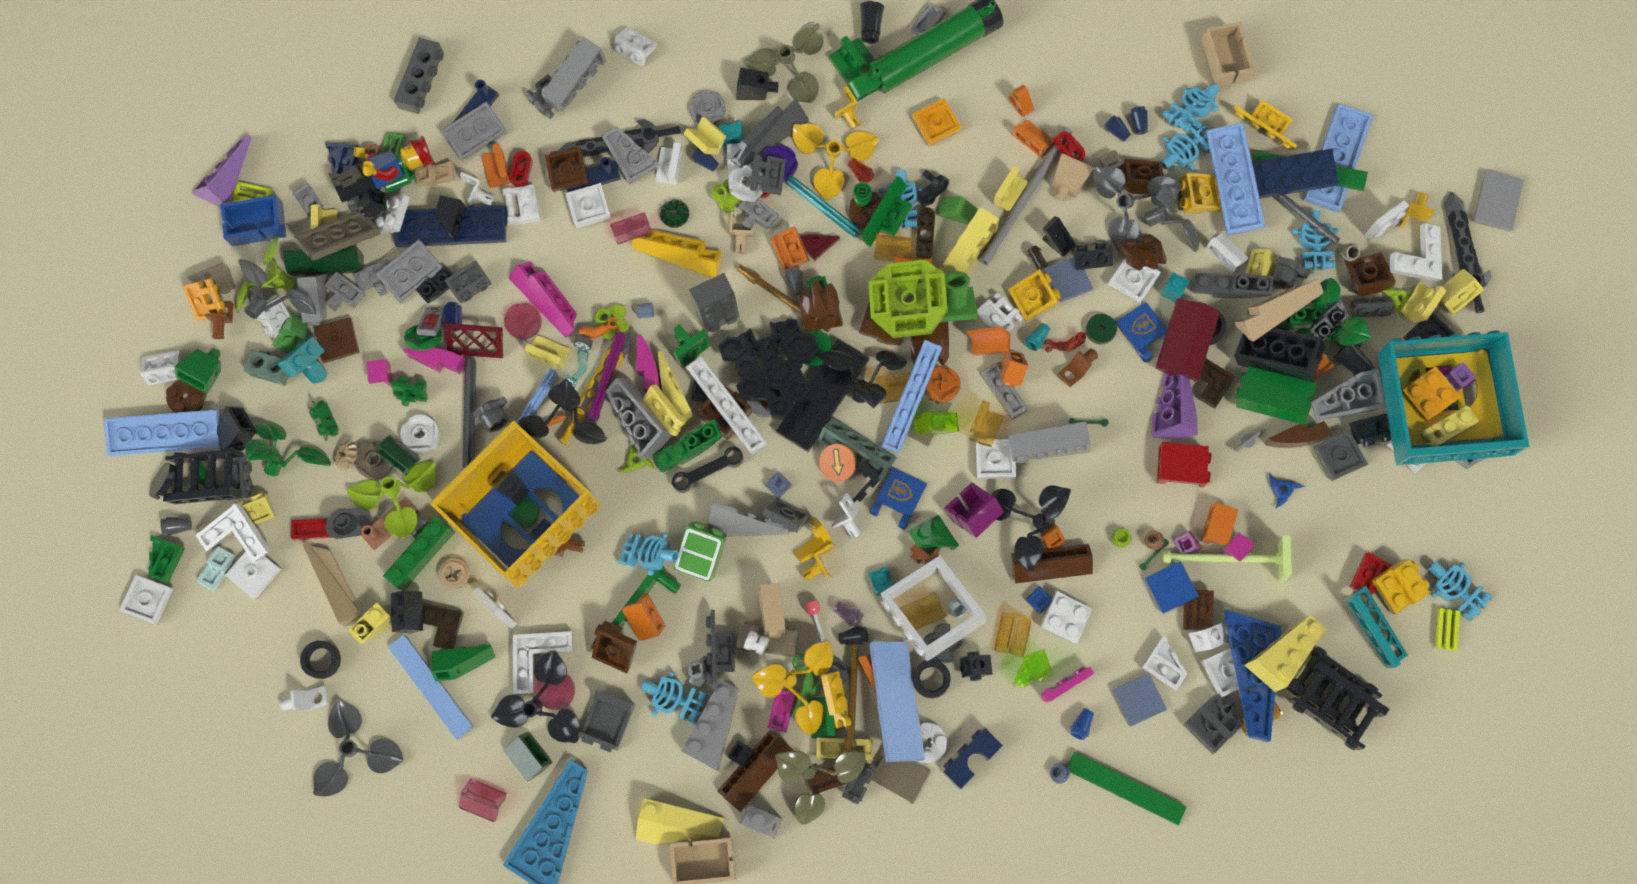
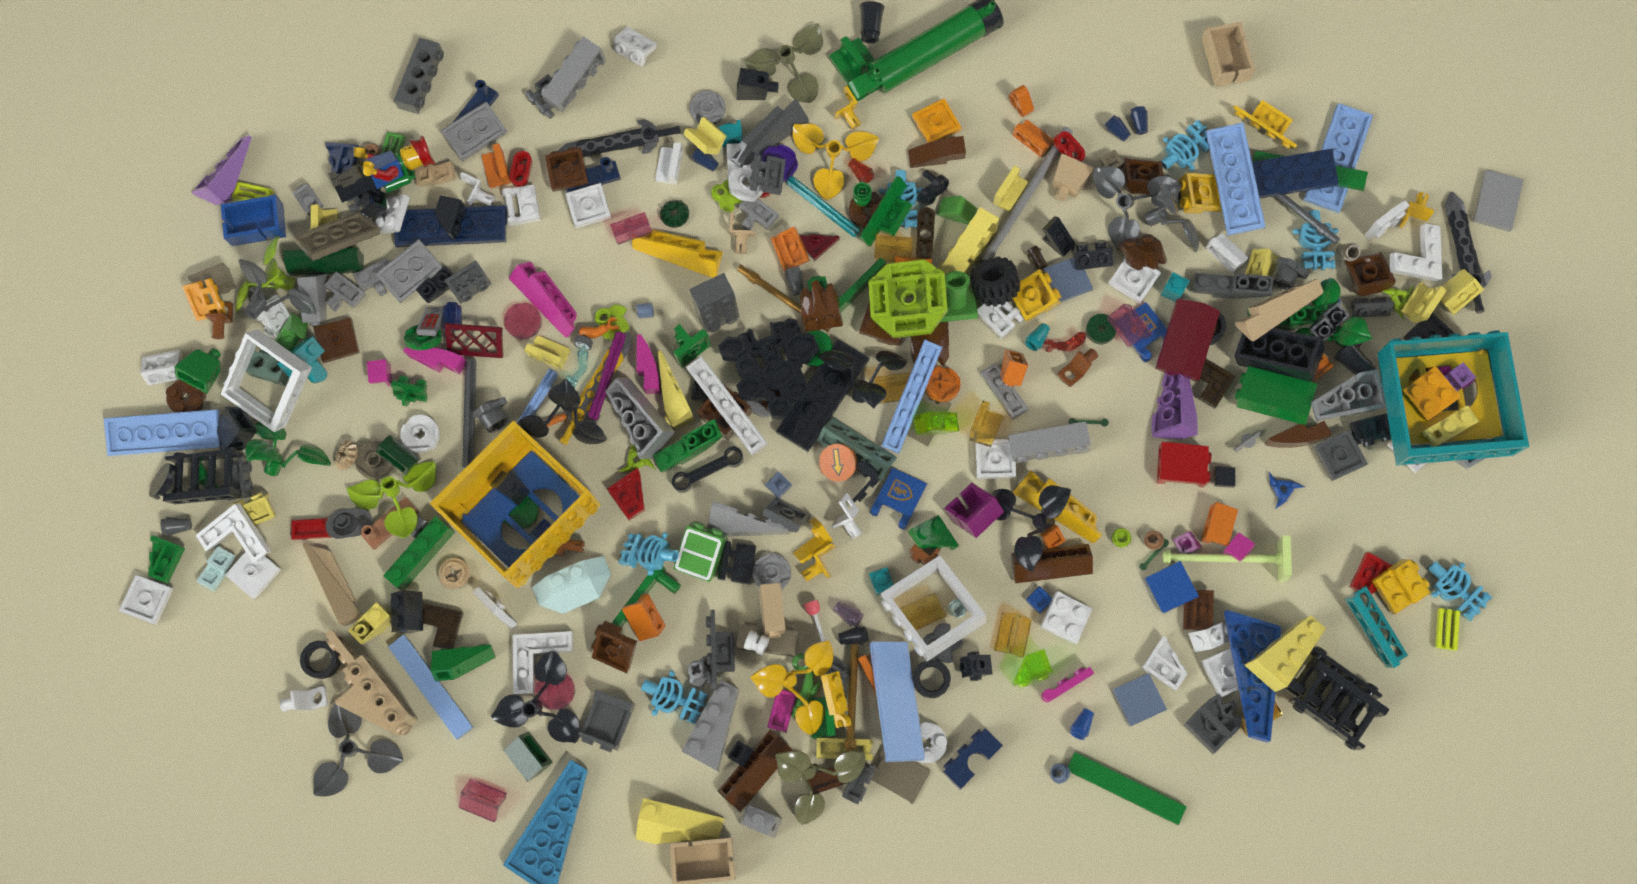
(232, 392): none -> white window
(320, 413): green hinge -> none
(371, 693): none -> tan wedge
(573, 585): none -> light aqua wedge
(629, 156): light grey wing -> none
(629, 494): none -> red wing
(664, 410): light yellow plate -> none
(742, 566): none -> black plate
(772, 569): none -> light grey tile
(860, 285): none -> green piece
(929, 18): light grey tile -> none
(937, 152): none -> reddish brown slope
(989, 340): orange panel -> none
(995, 281): none -> black tyre
(1074, 515): none -> yellow wedge
(1128, 325): none -> clear pink panel
(1199, 105): medium azure torso -> none
(1224, 477): none -> black tile

